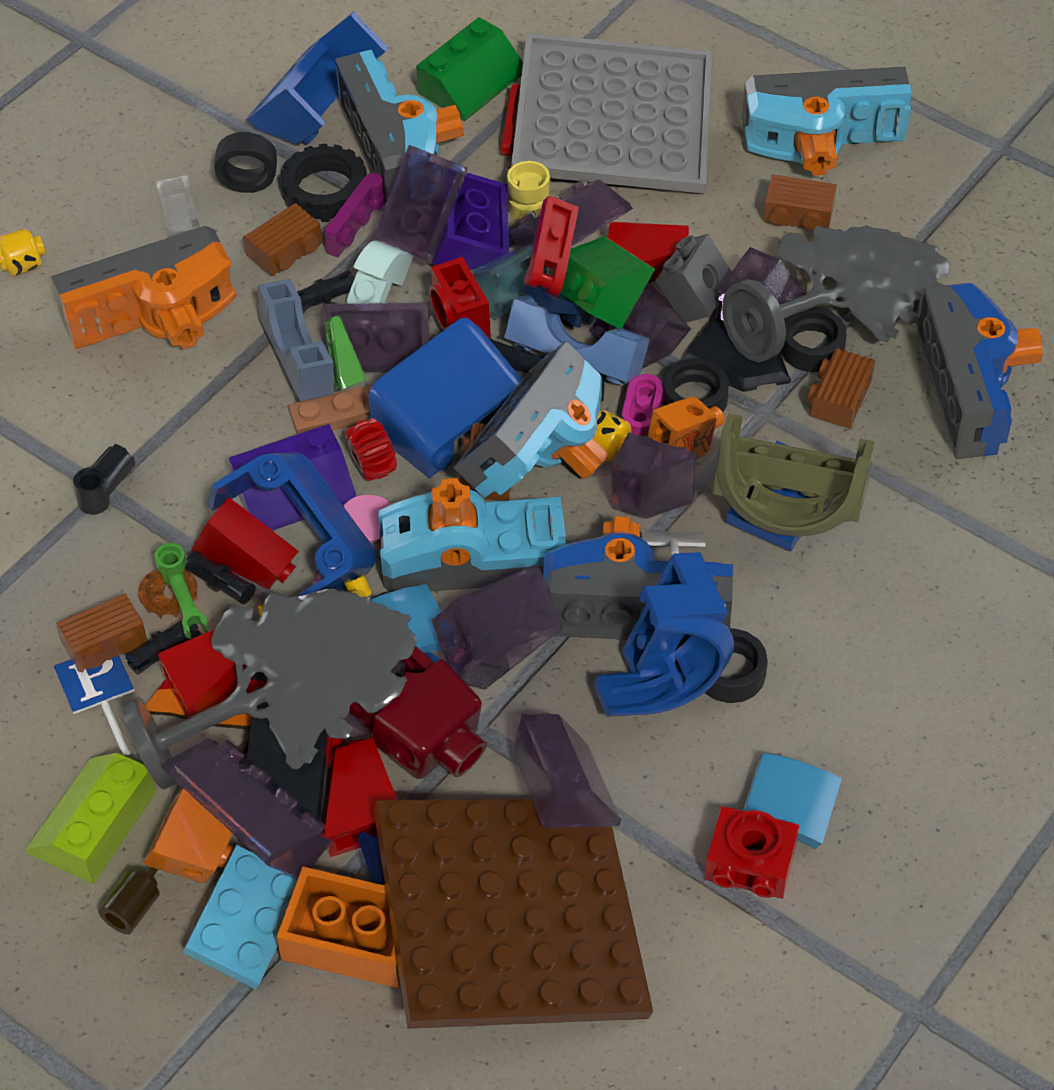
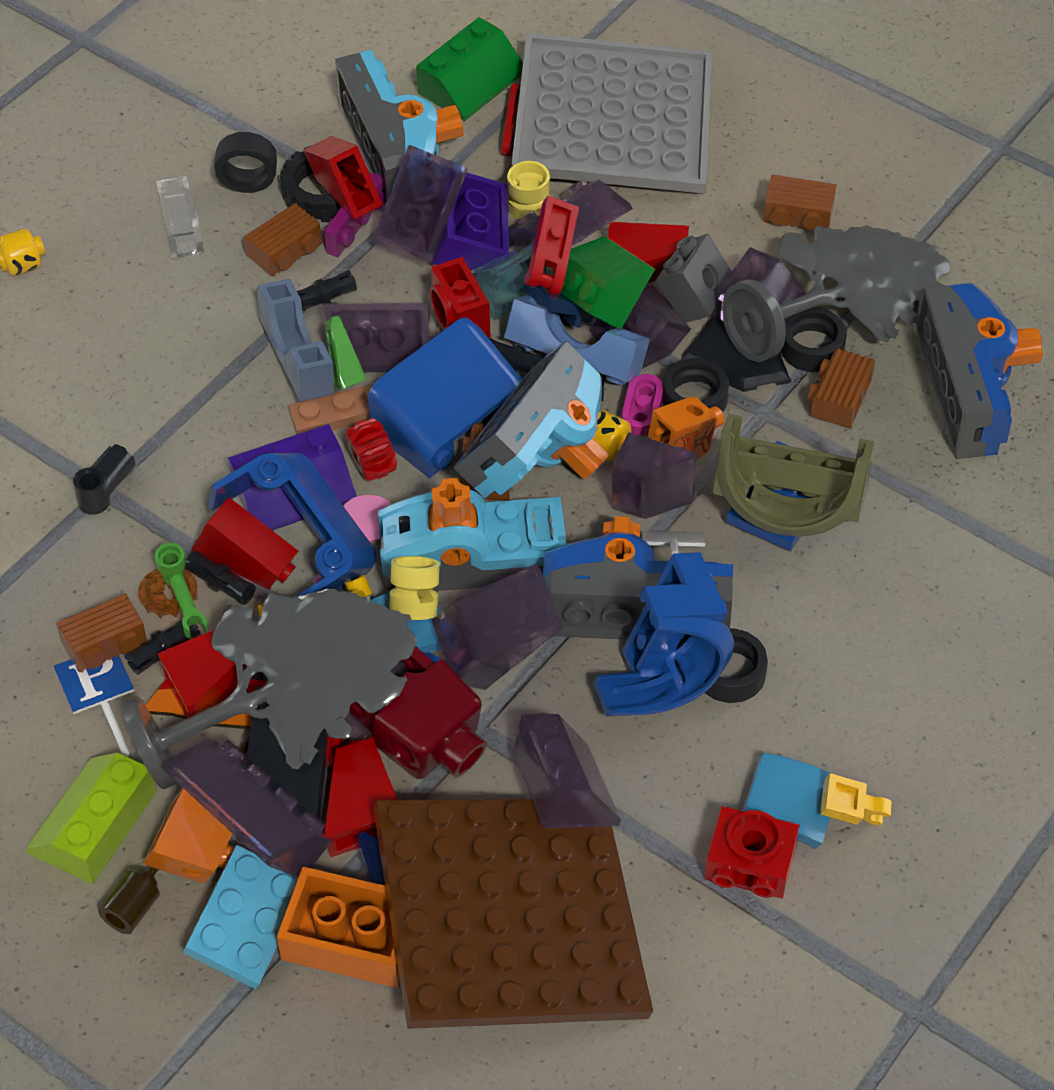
(158, 286): piece -> none
(310, 85): blue windscreen -> none
(344, 175): none -> red slope
(377, 269): light aqua brick -> none
(414, 586): none -> light yellow wheel
(813, 113): medium azure piece -> none
(848, 801): none -> yellow plate

